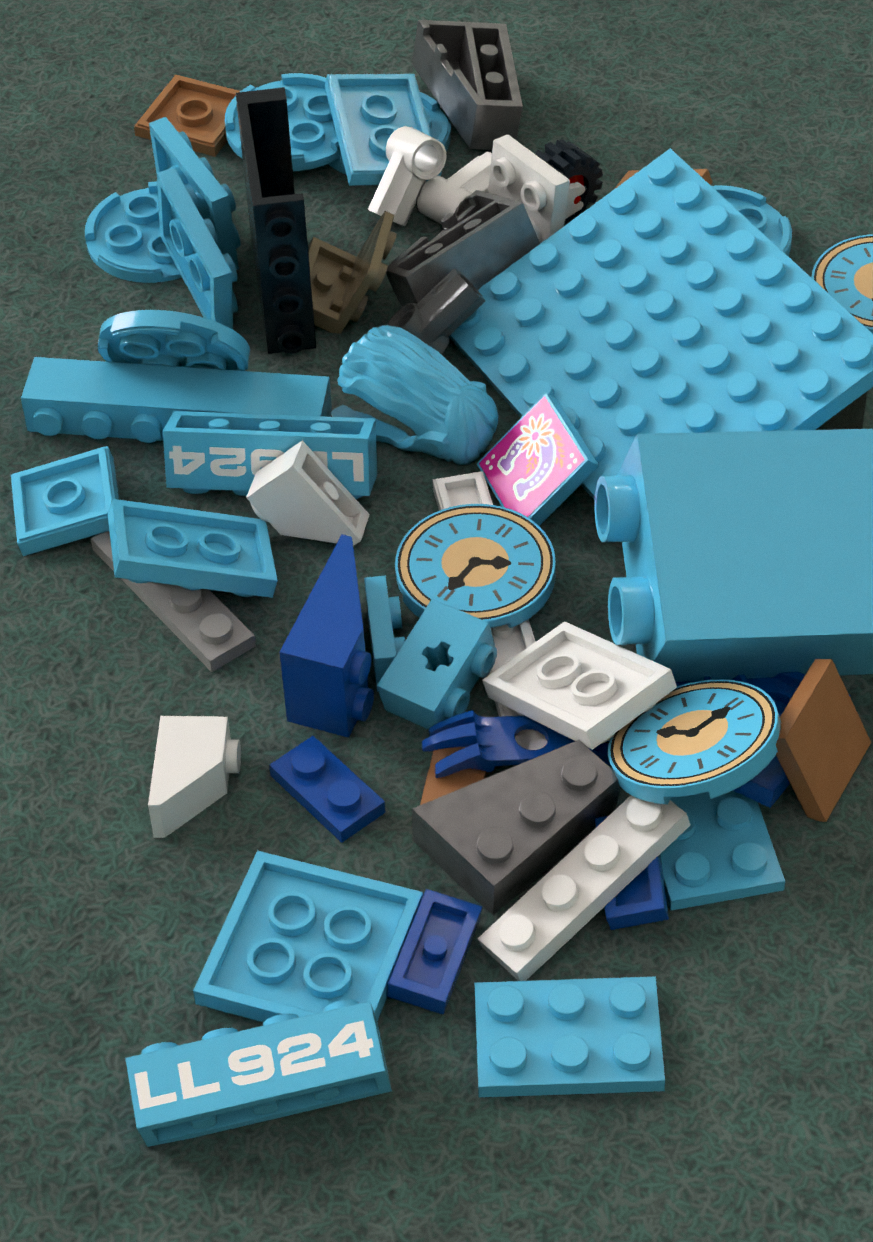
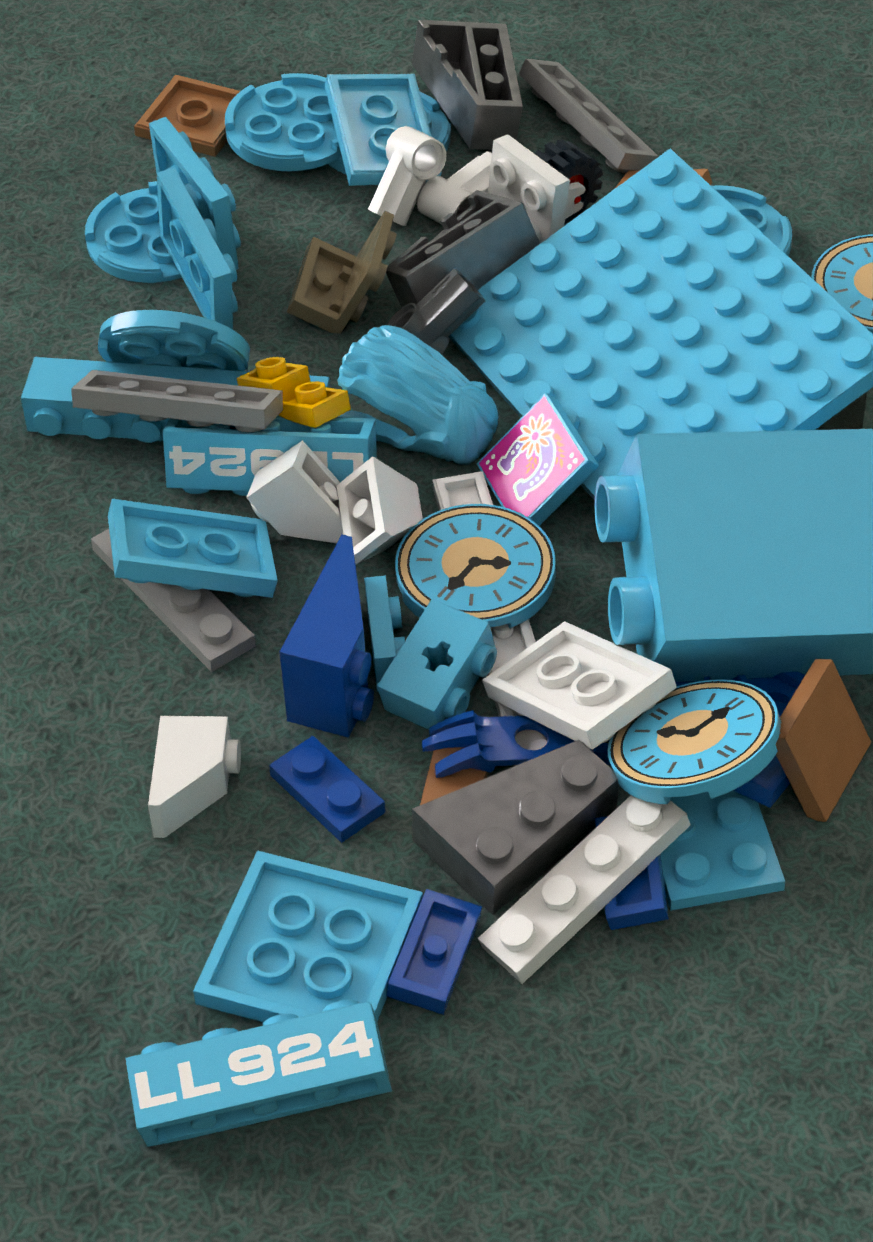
(63, 500): medium azure tile -> none
(163, 398): none -> light grey plate
(276, 221): black panel -> none
(303, 400): none -> yellow slope
(377, 508): none -> white slope
(568, 1037): medium azure plate -> none
(587, 115): none -> light grey plate

